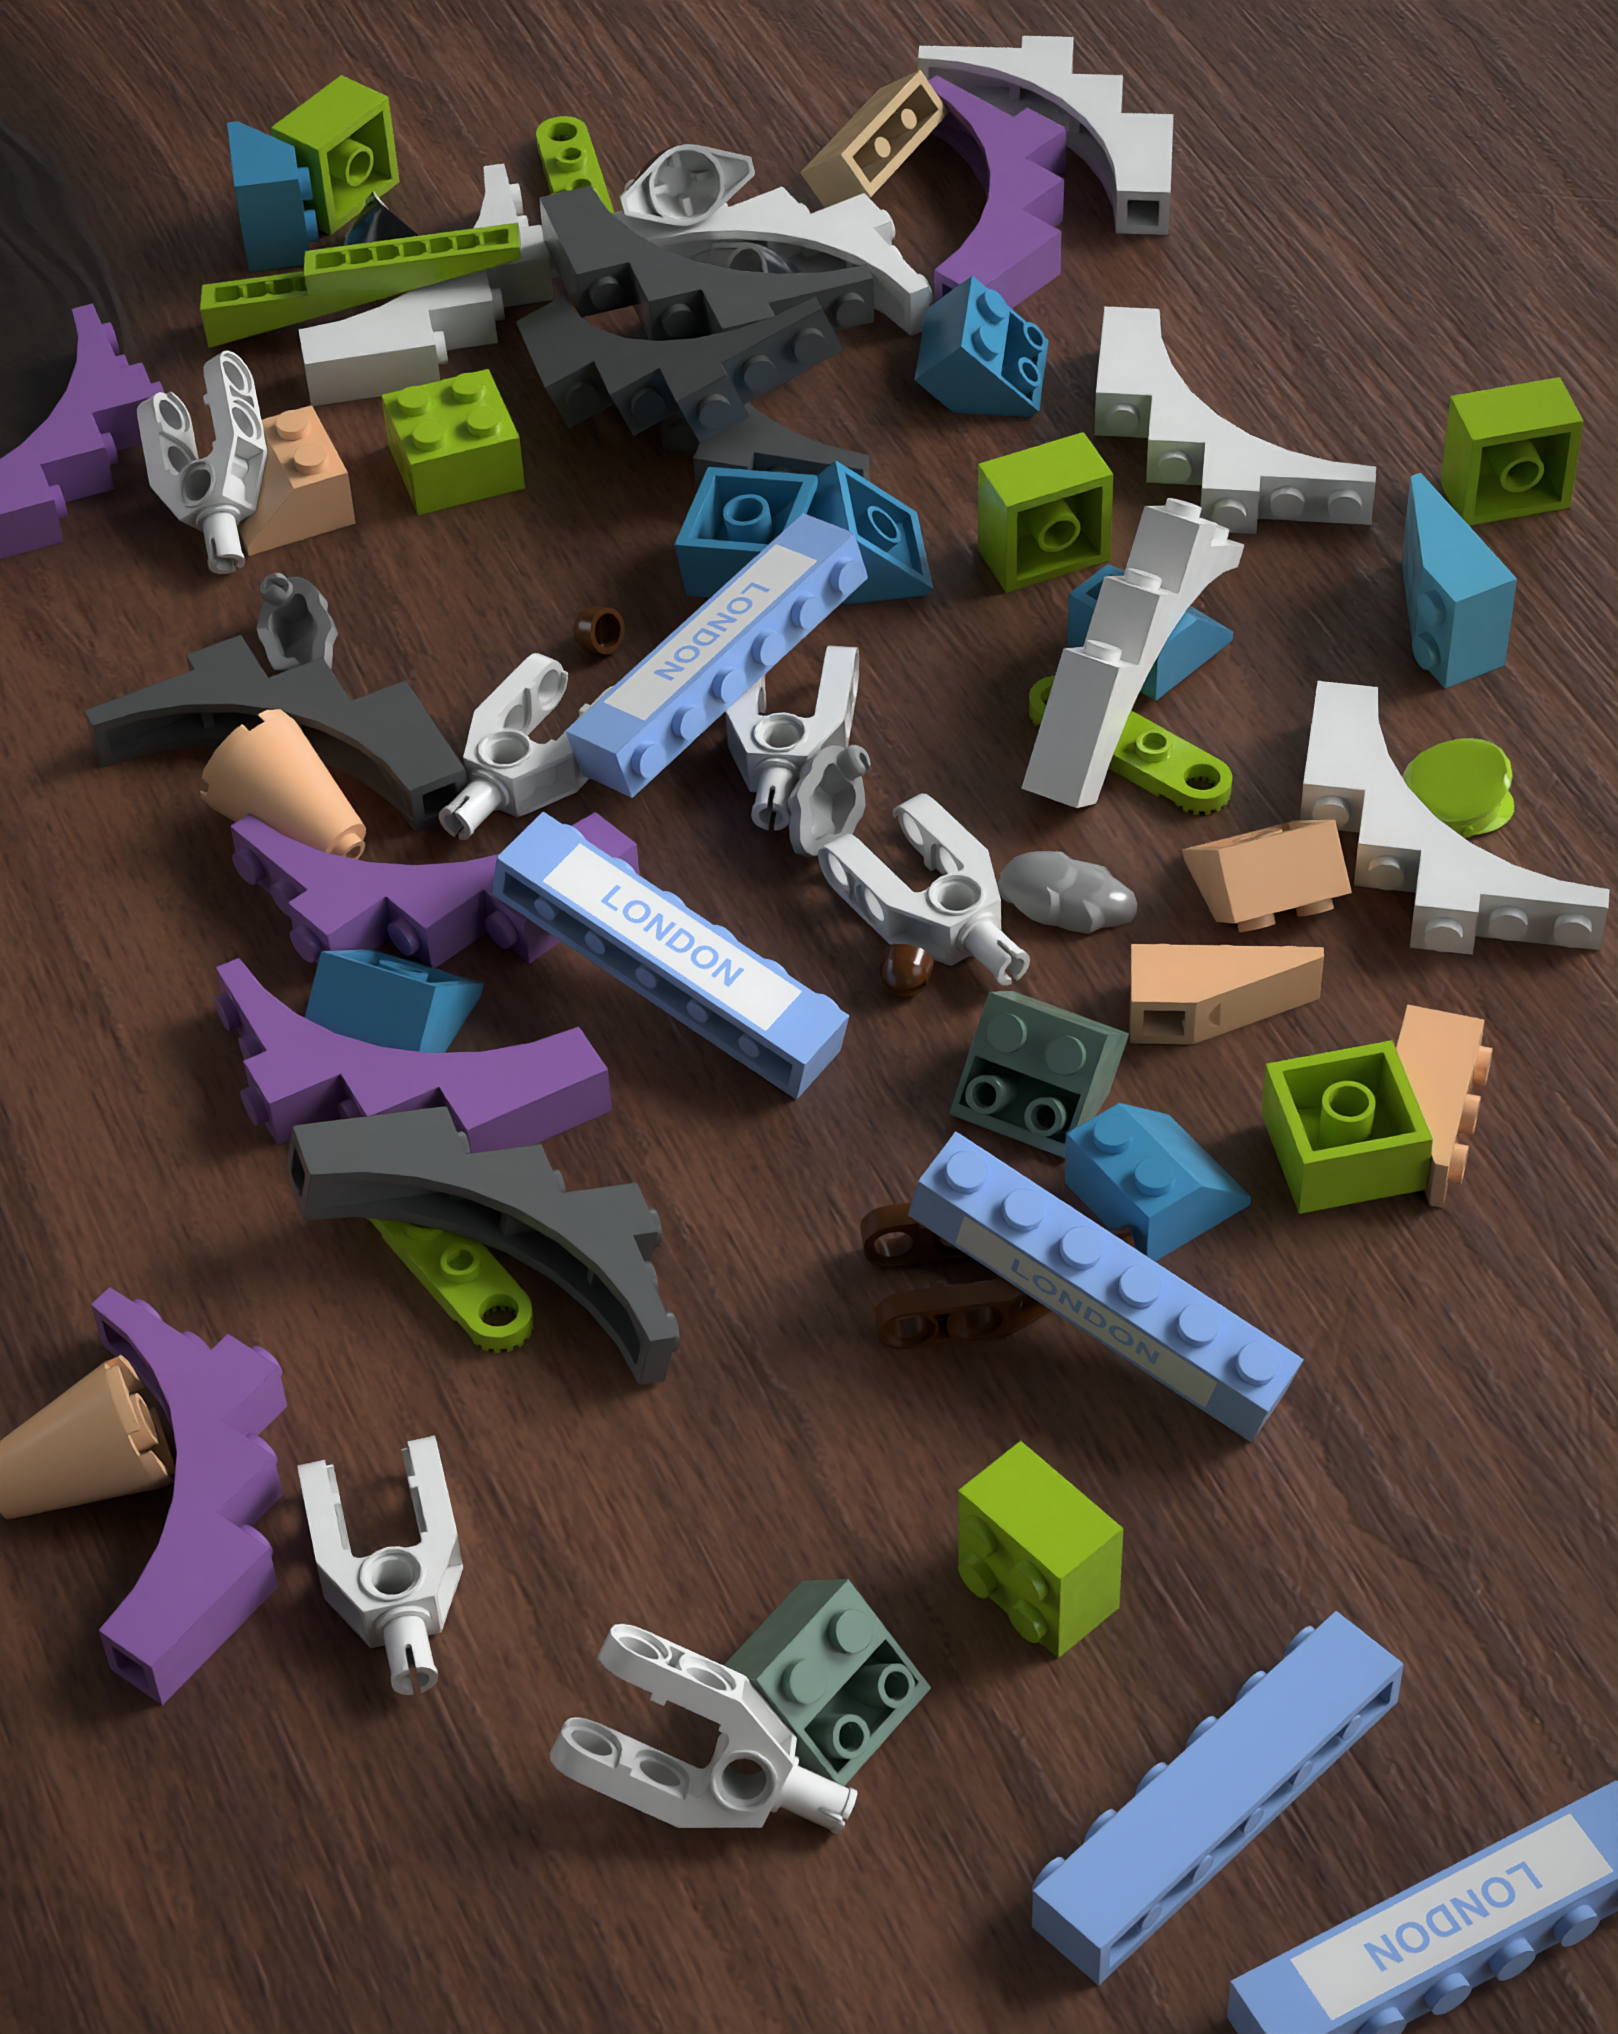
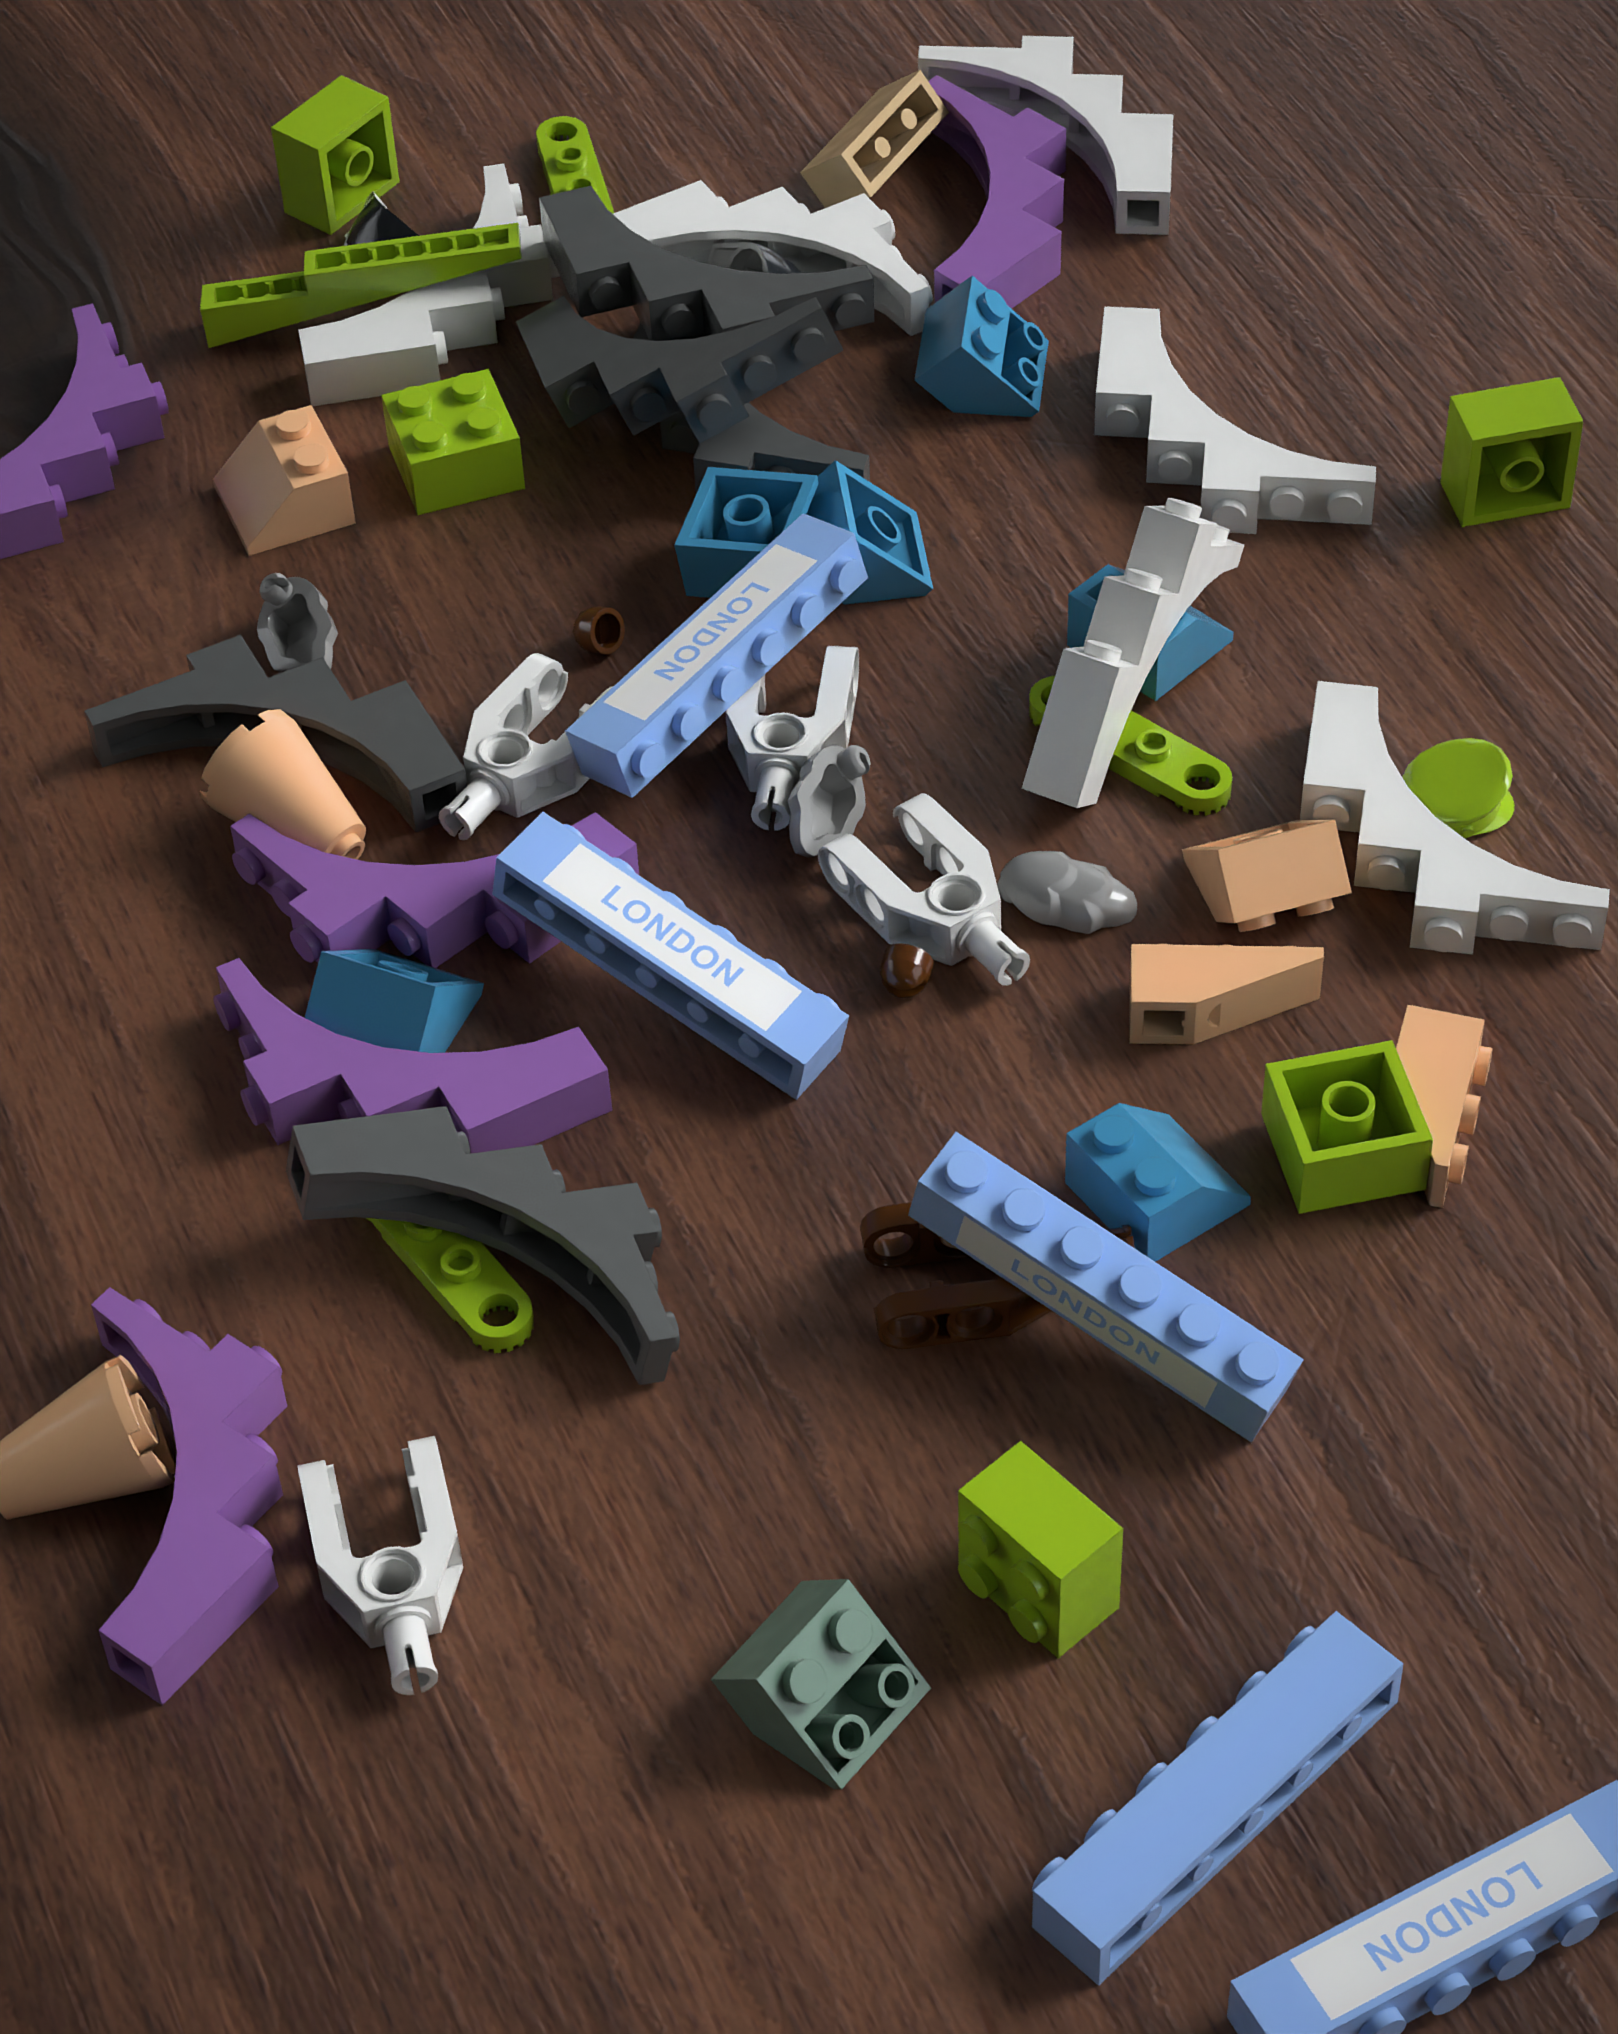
(224, 485): white piece -> none
(270, 199): dark azure slope -> none
(676, 1789): white piece -> none
(685, 184): white hat -> none
(1036, 1070): sand green slope -> none
(1044, 512): lime brick -> none
(1453, 591): medium azure slope -> none

